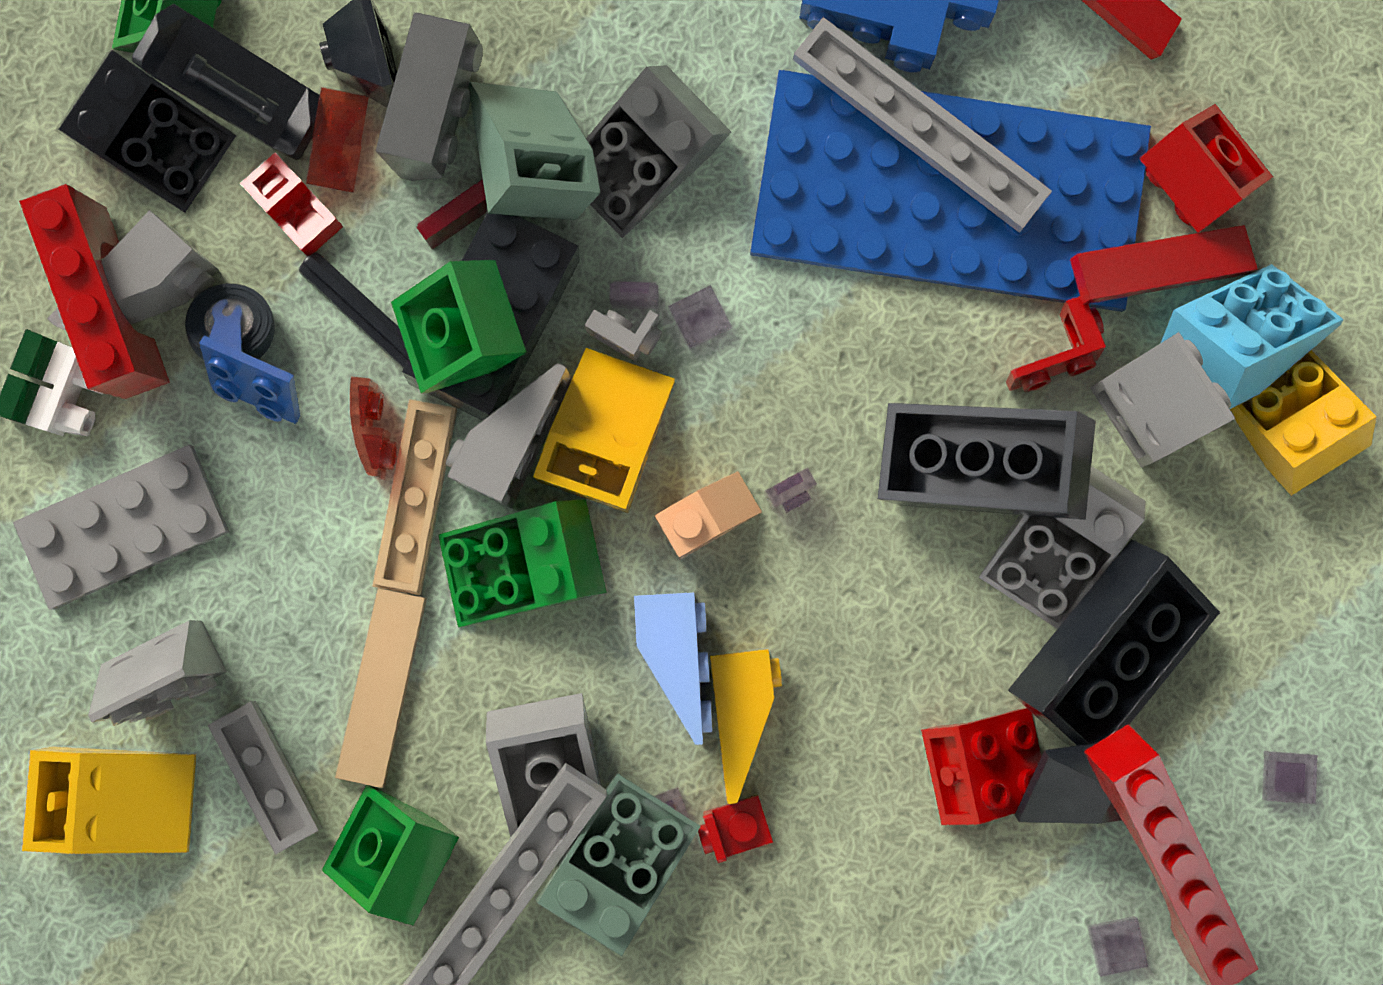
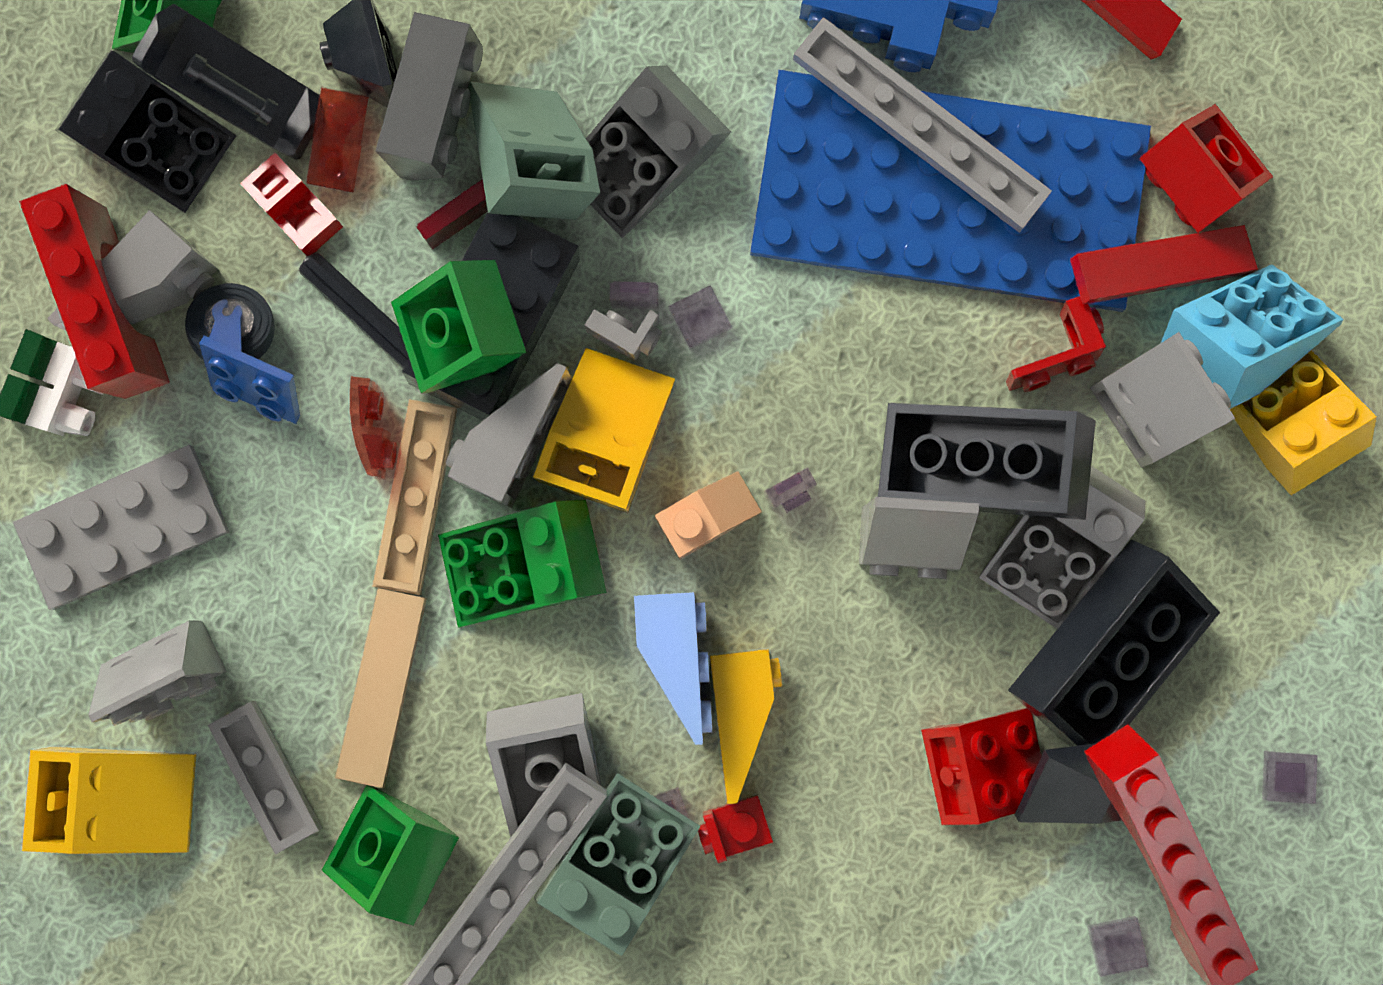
(915, 535): none -> light grey slope

